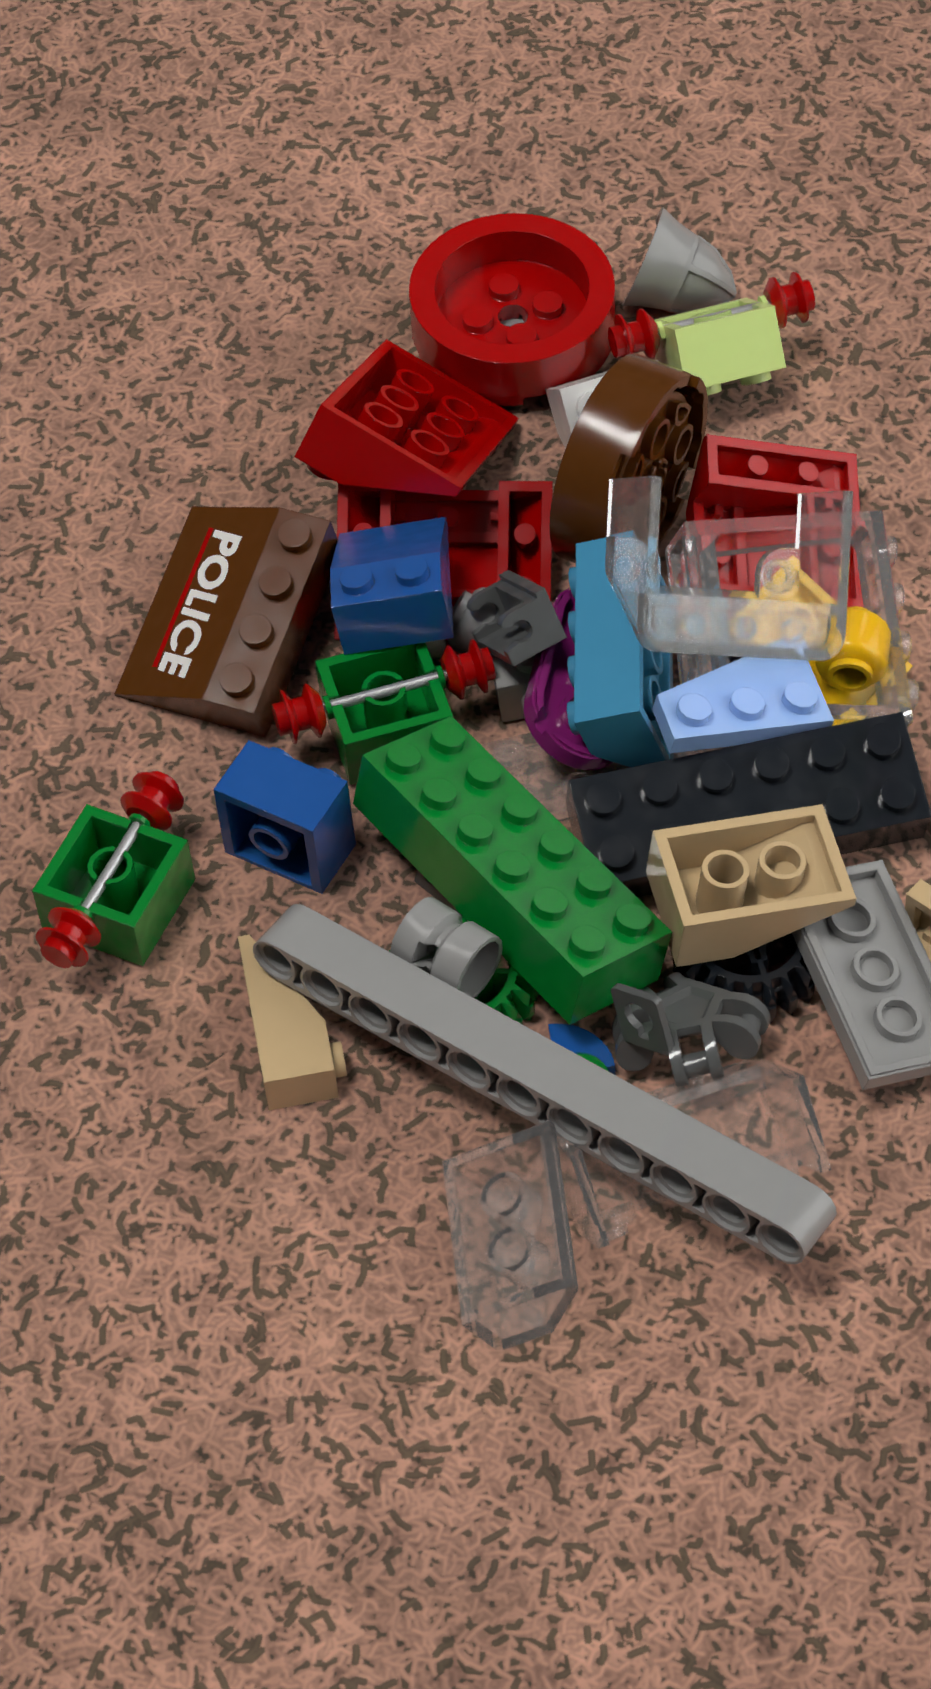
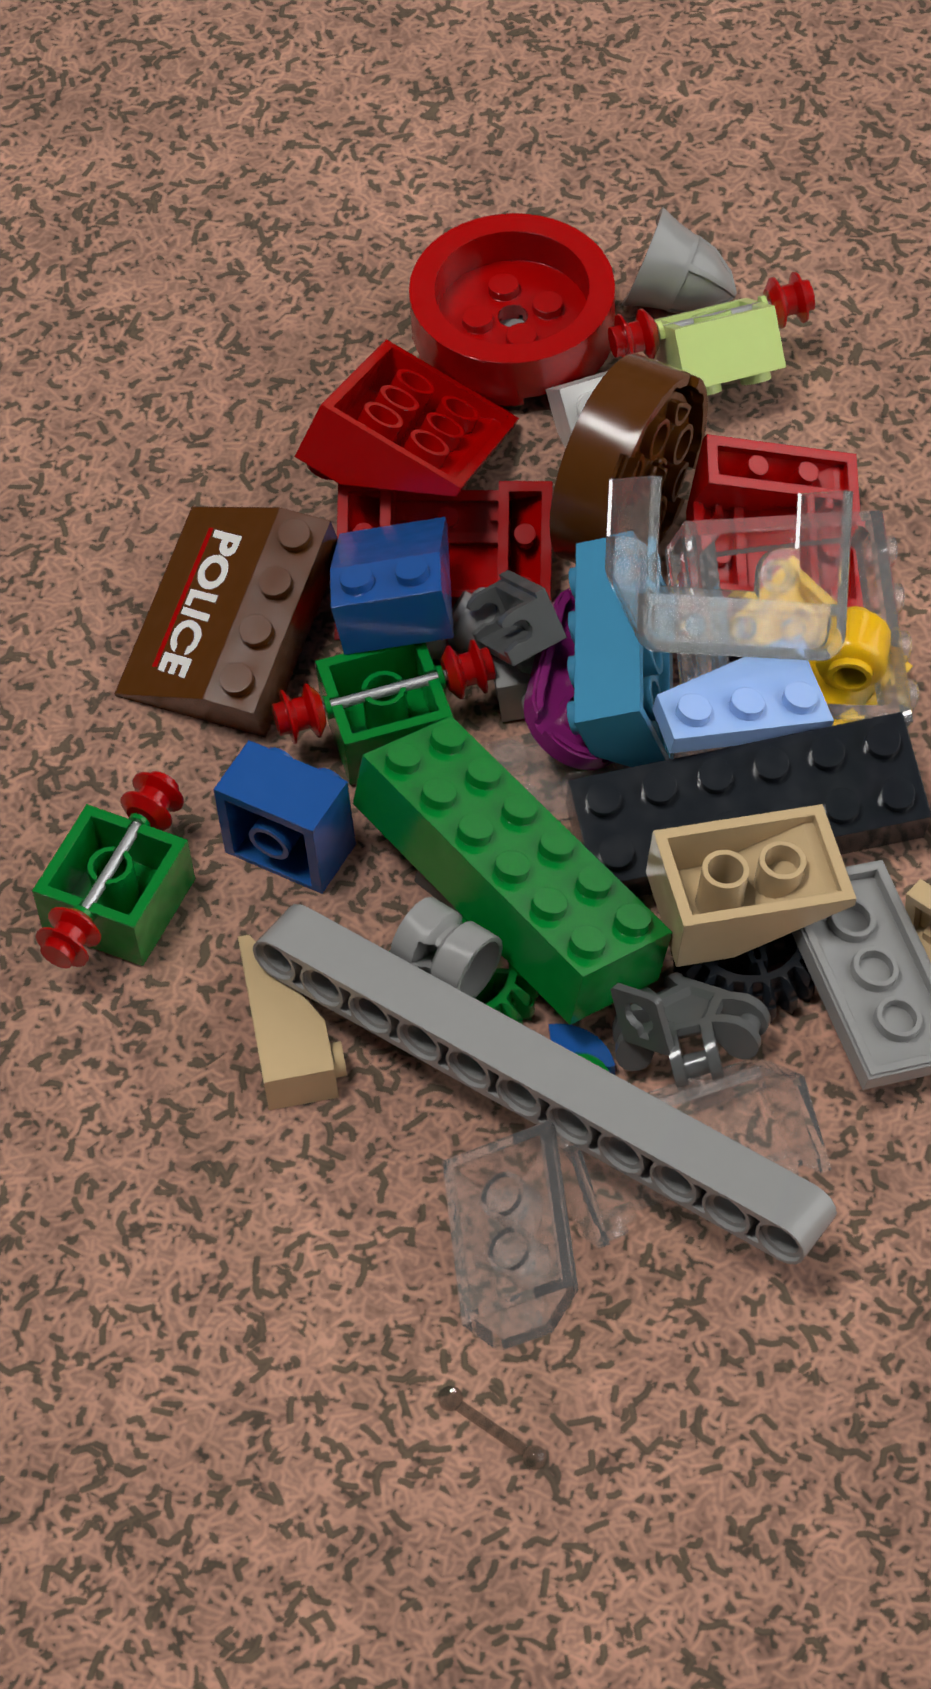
(451, 1399): none -> clear smoke hinge

